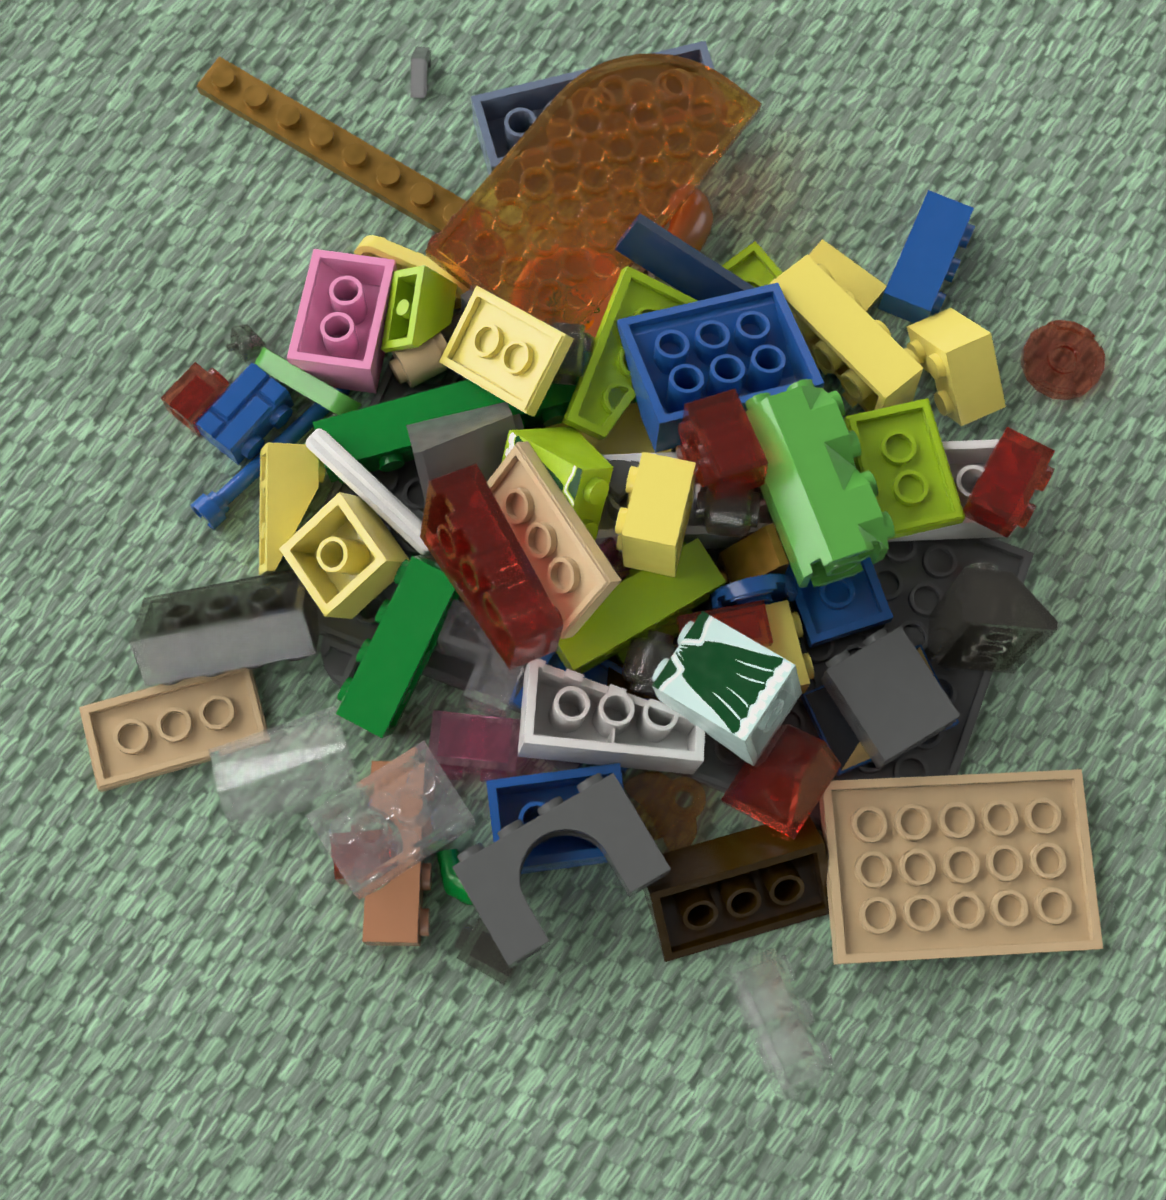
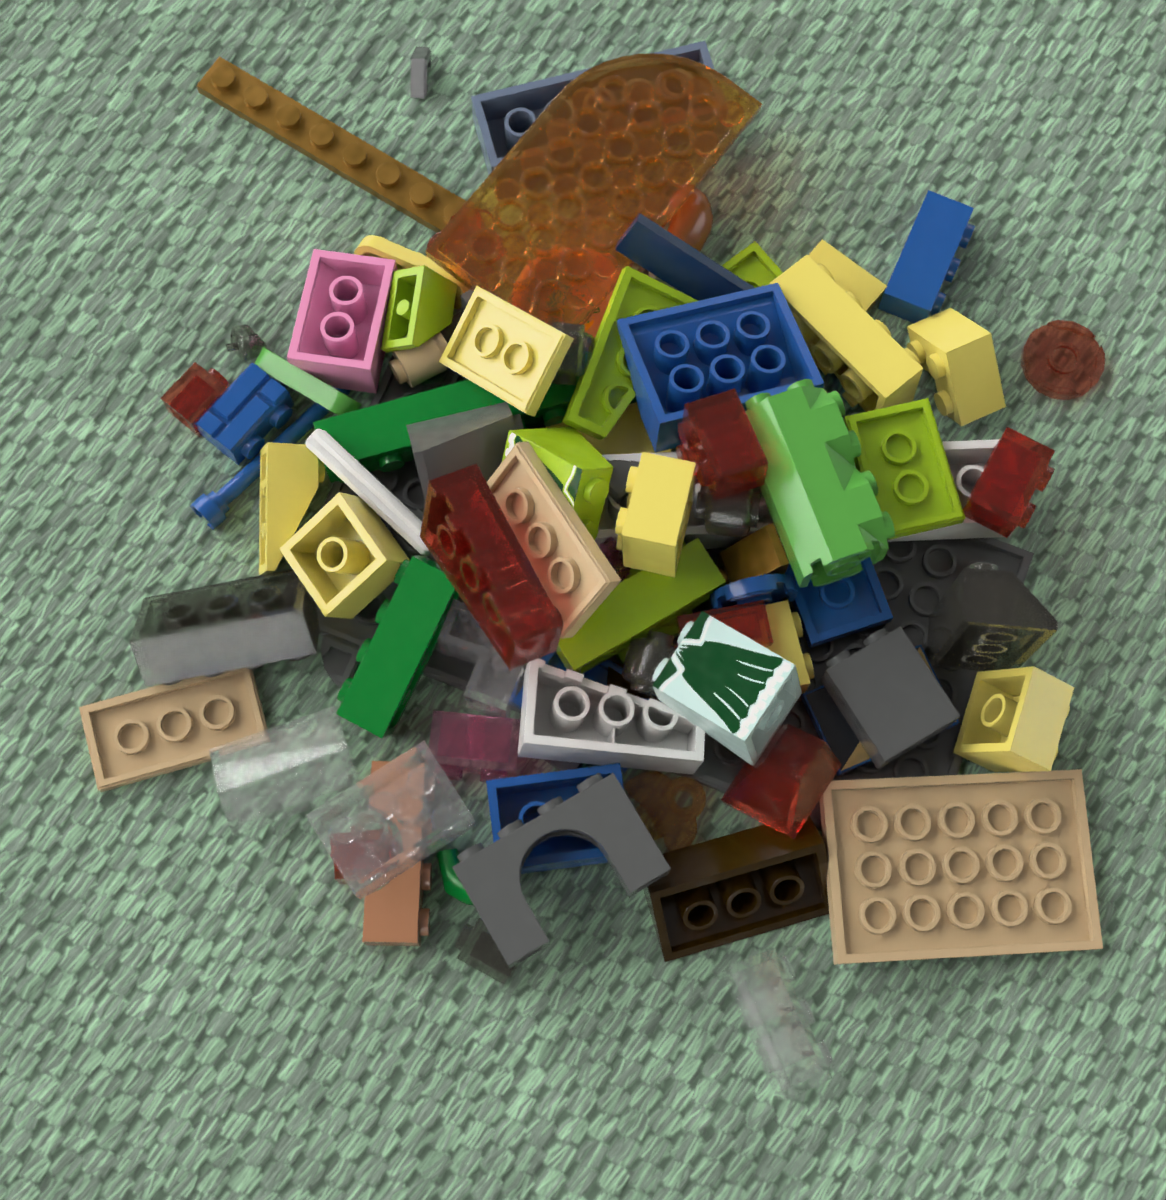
(1014, 720): none -> light yellow brick

